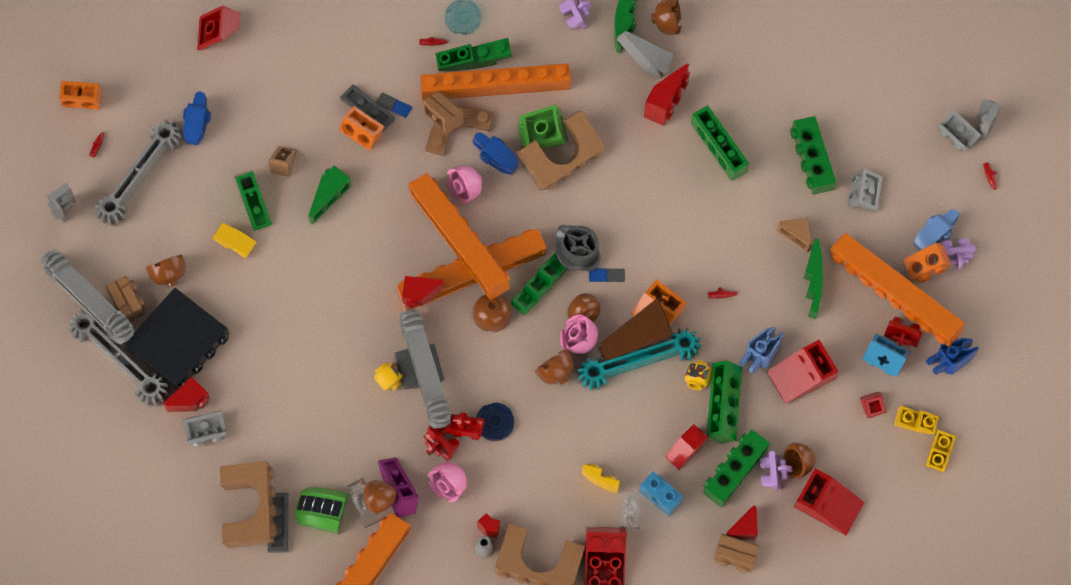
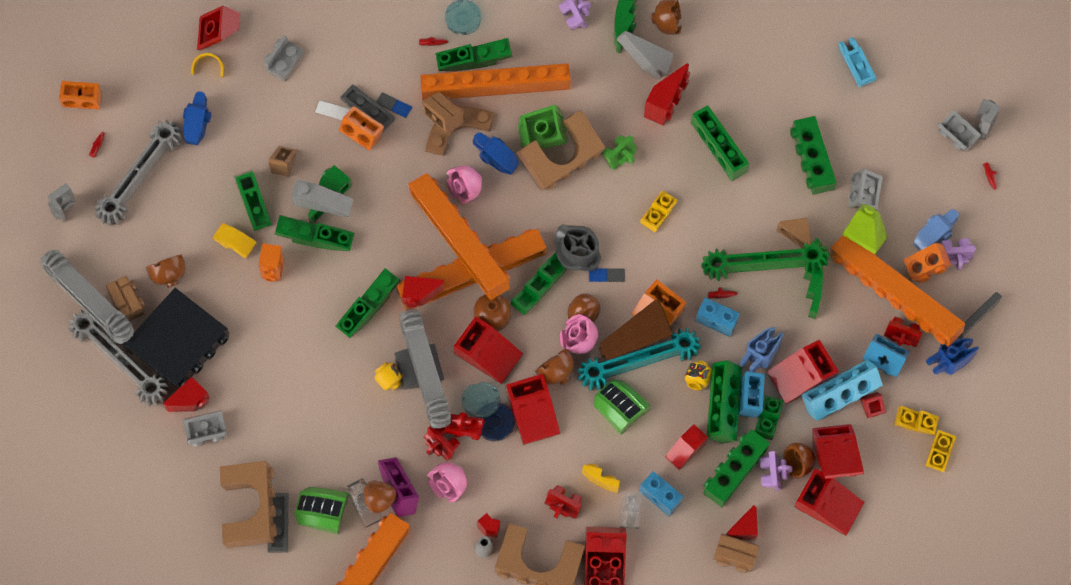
(201, 56): none -> yellow helmet
(271, 262): none -> orange brick
(283, 58): none -> light grey bracket
(314, 235): none -> green slope
(321, 199): none -> light grey slope
(331, 110): none -> white sticker
(369, 304): none -> green slope
(481, 400): none -> clear light blue tile
(487, 350): none -> red slope
(532, 409): none -> red slope
(563, 504): none -> red hips
(620, 405): none -> bright green slope
(622, 153): none -> bright green hips
(658, 211): none -> yellow slope
(717, 317): none -> dark azure brick
(751, 394): none -> dark azure brick
(765, 260): none -> green arm
(769, 417): none -> green slope
(837, 451): none -> red slope
(842, 390): none -> medium azure brick
(857, 63): none -> medium azure hinge
(867, 229): none -> lime slope
(980, 313): none -> dark grey tile

